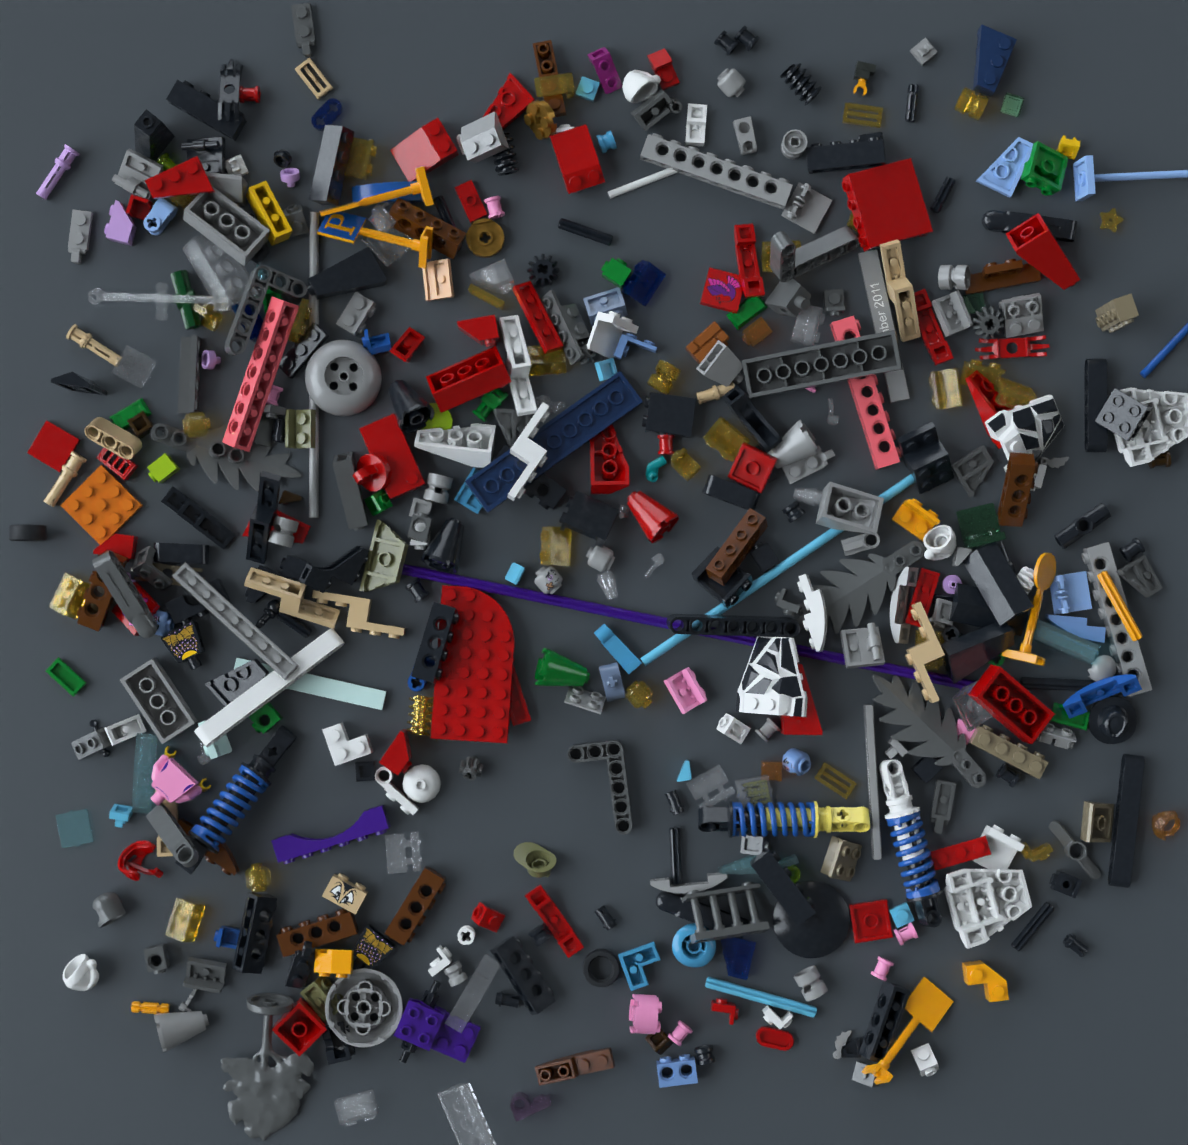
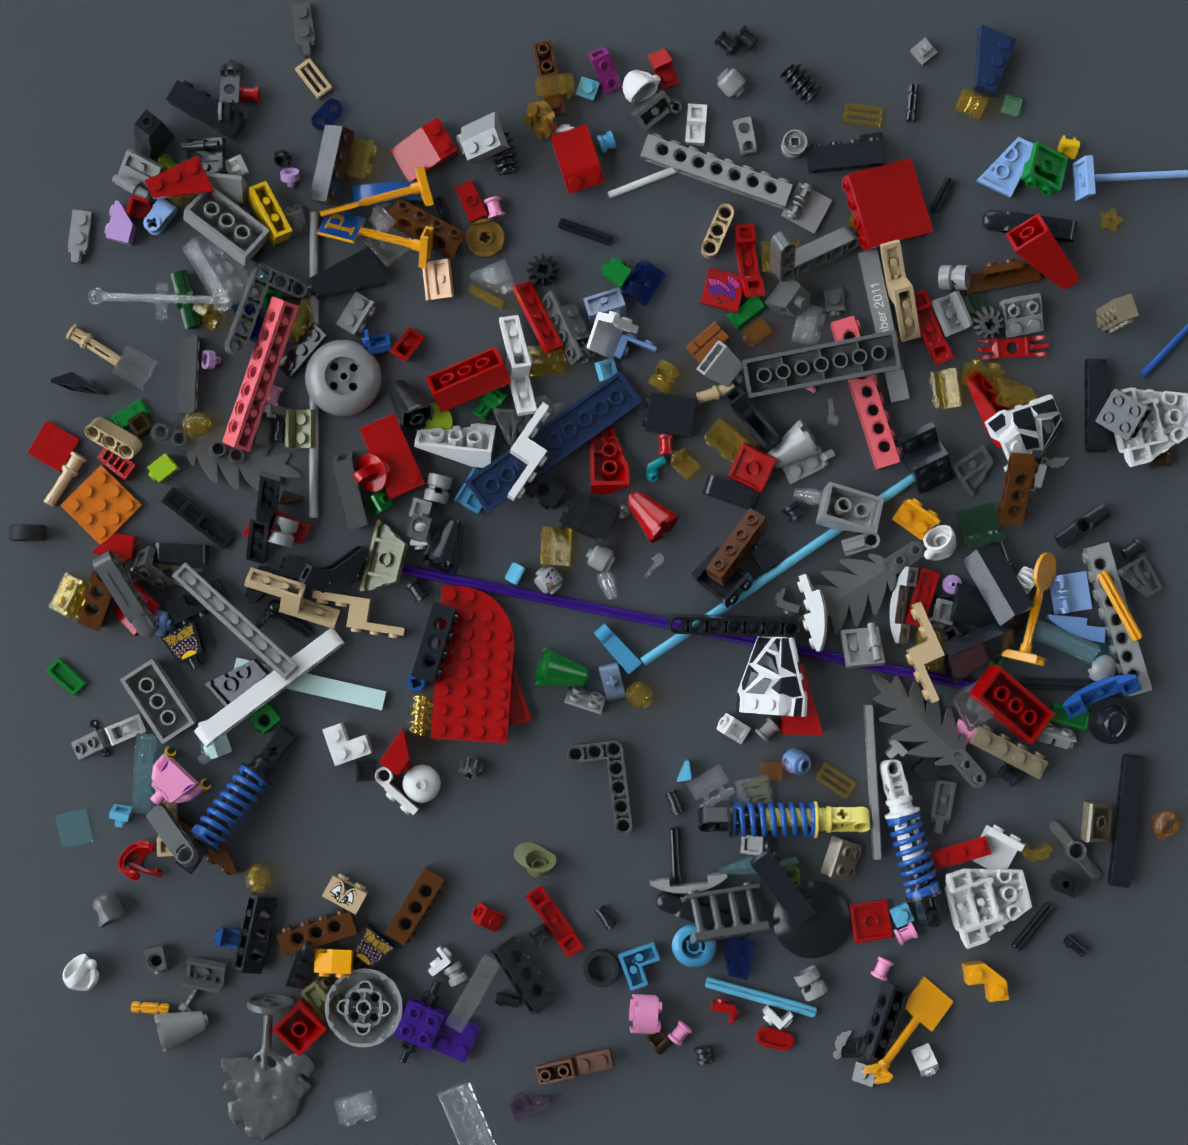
(44, 191): lavender pin -> none
(185, 920): clear yellow bracket -> none
(292, 845): dark purple arch -> none
(337, 1050): black cylinder -> none
(396, 852): clear plate -> none
(468, 940): white bush -> none
(481, 329): red slope -> none
(510, 101): red wing -> none
(677, 1077): medium blue brick -> none
(685, 690): bright pink bracket -> none
(722, 223): none -> tan beam
(862, 73): pearl dark grey piece -> none
(959, 555): light grey slope -> none

